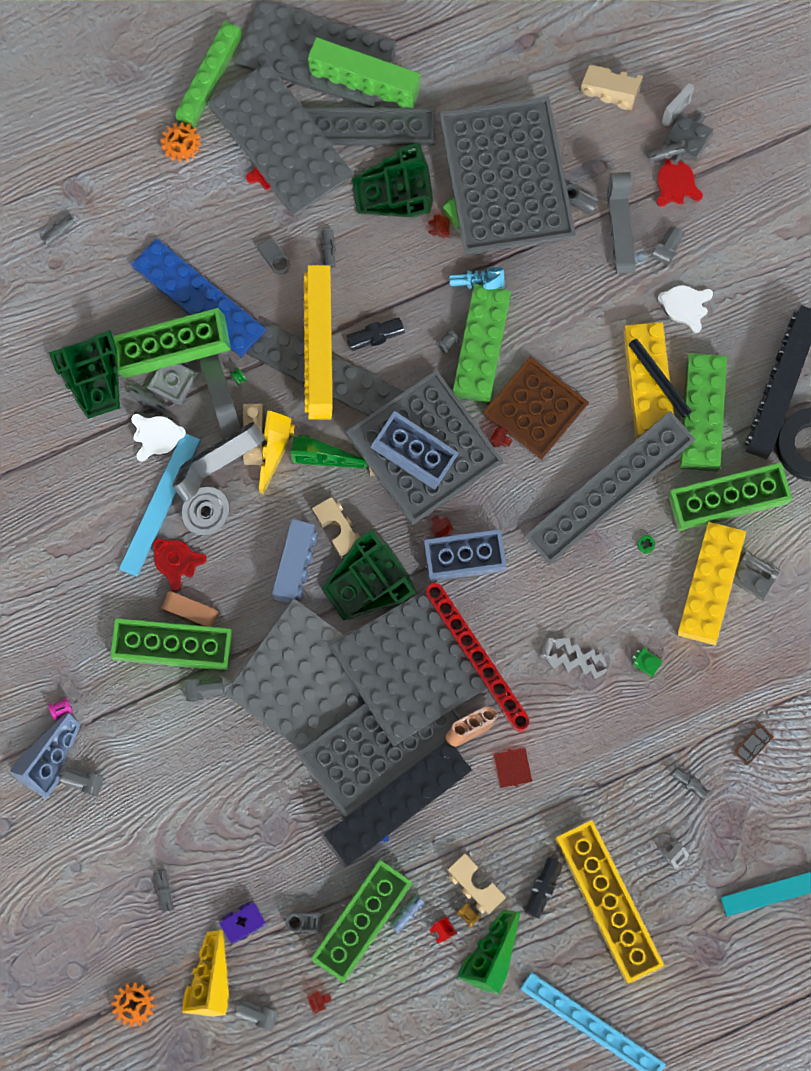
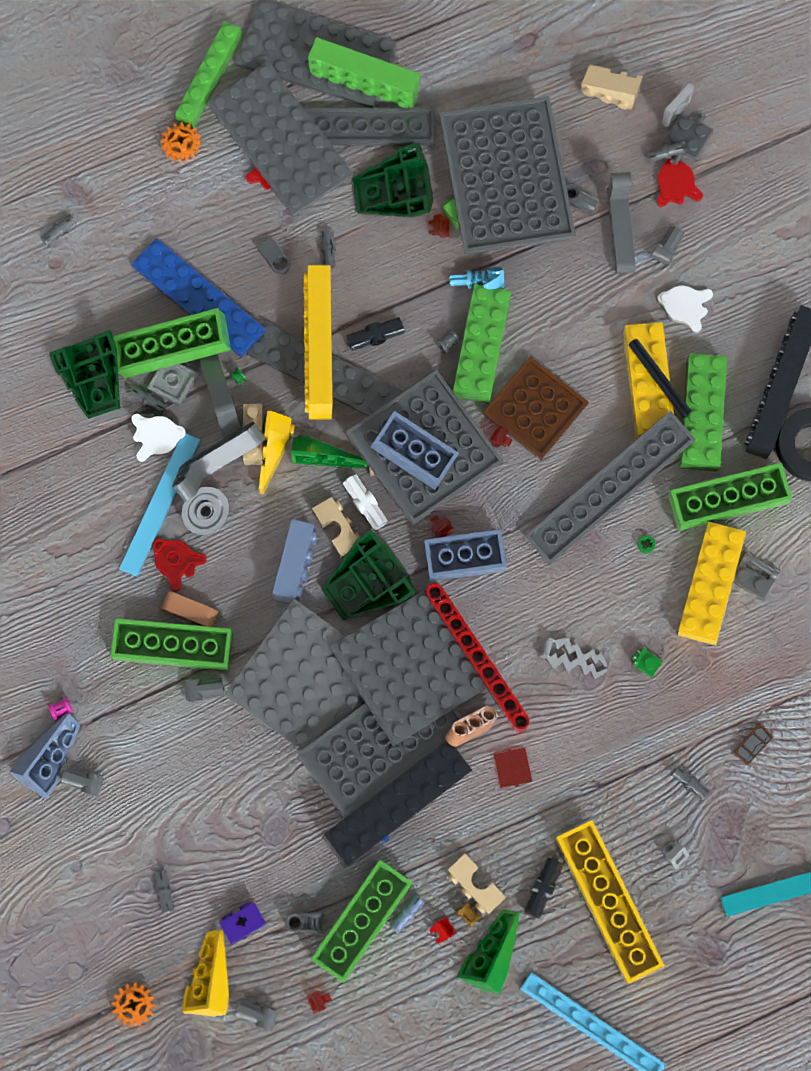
(365, 502): none -> white piece

